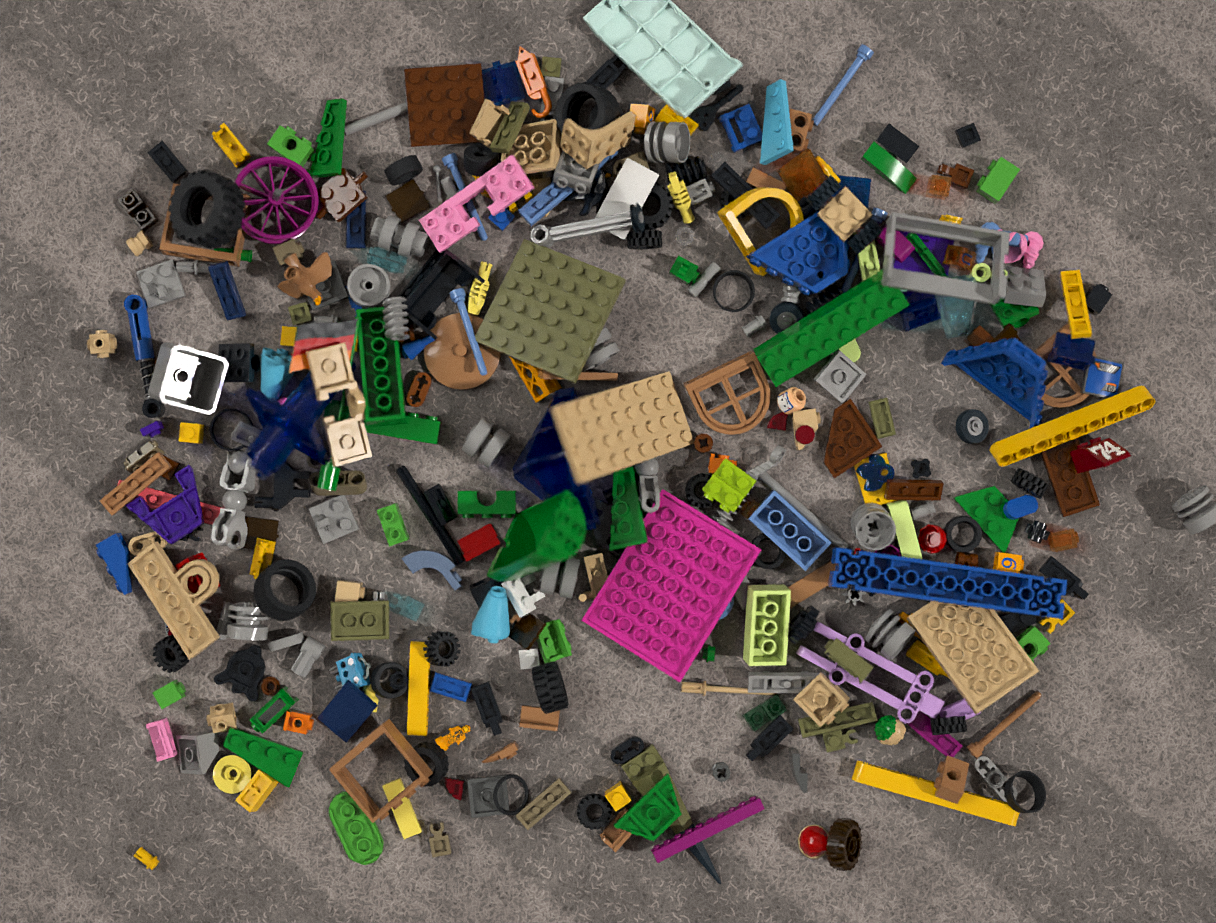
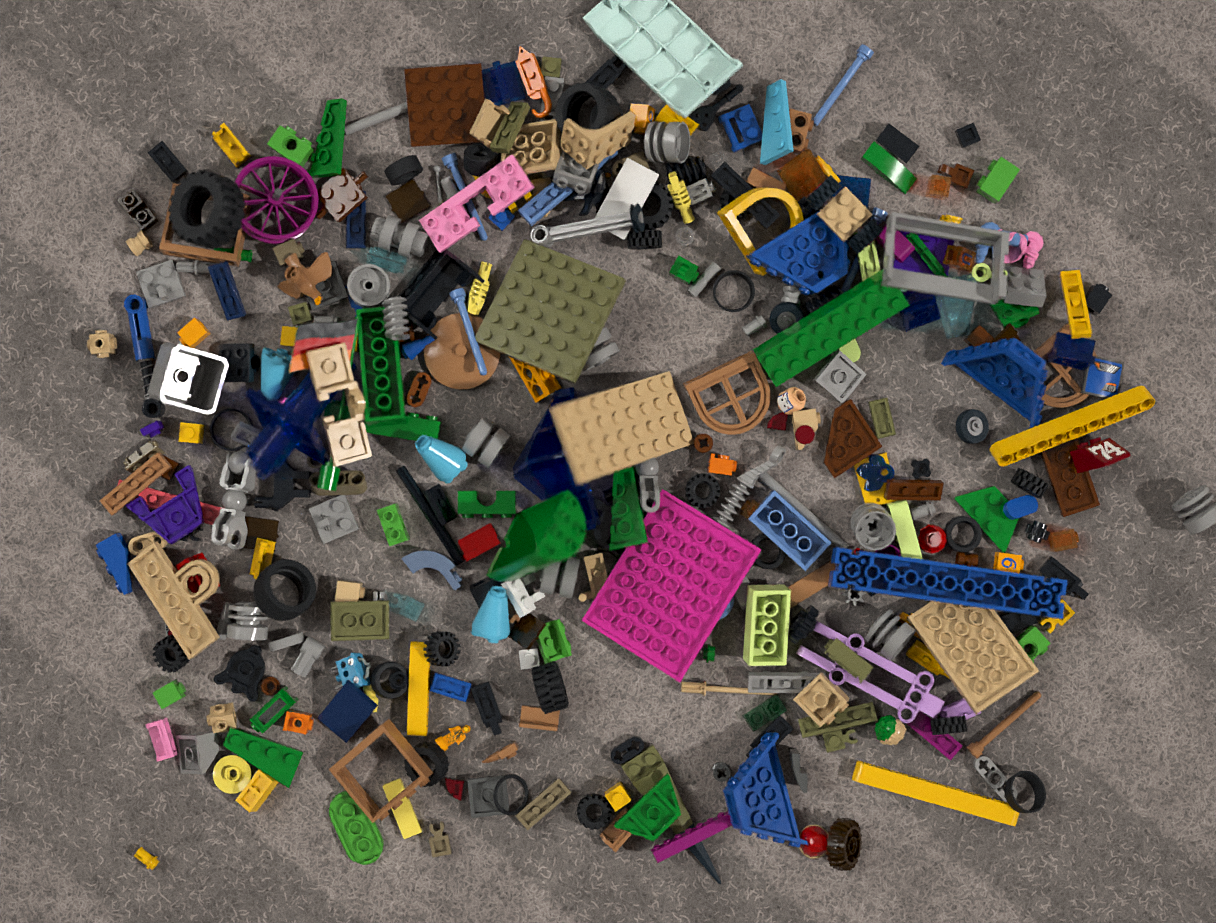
(193, 333): none -> light orange brick
(441, 457): none -> medium azure cone
(609, 376): medium nougat tile -> none
(728, 486): lime plate -> none
(760, 798): none -> blue piece
(951, 779): medium nougat brick -> none

